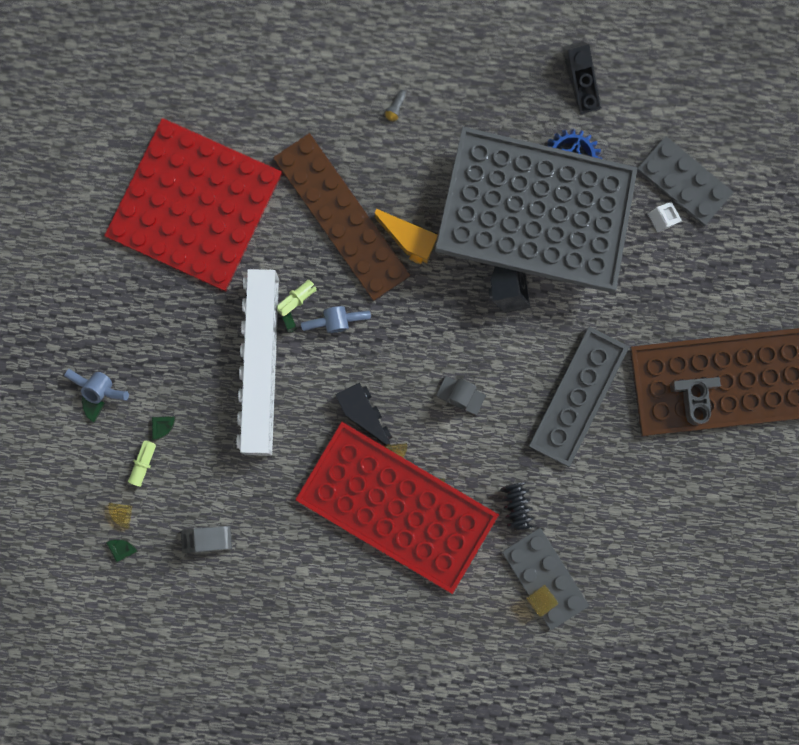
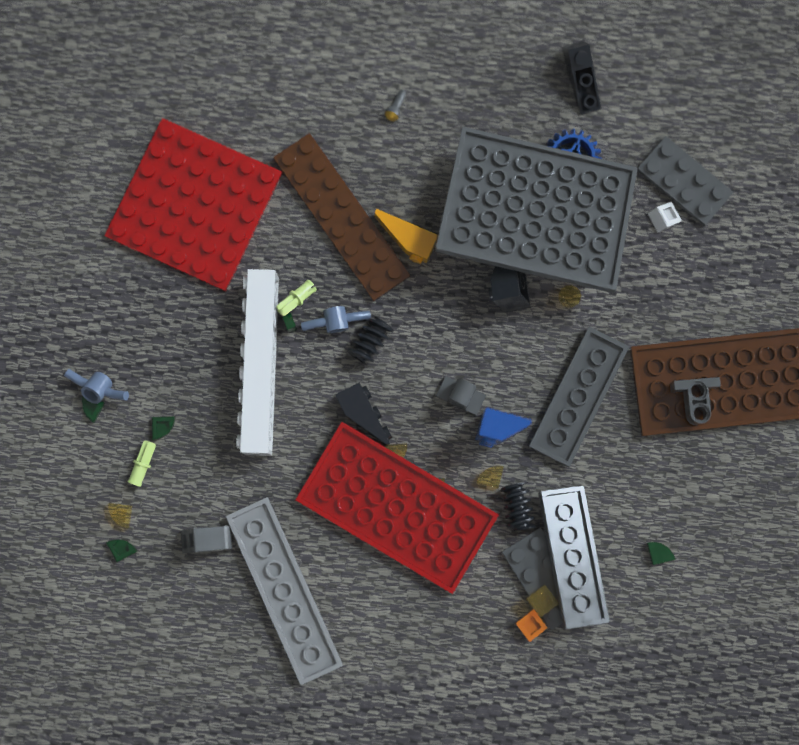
(284, 591): none -> light grey plate
(370, 340): none -> black piece
(491, 477): none -> clear yellow tile
(498, 427): none -> blue slope
(531, 625): none -> orange plate
(569, 296): none -> clear yellow tile
(573, 557): none -> plate
(659, 553): none -> dark green tile

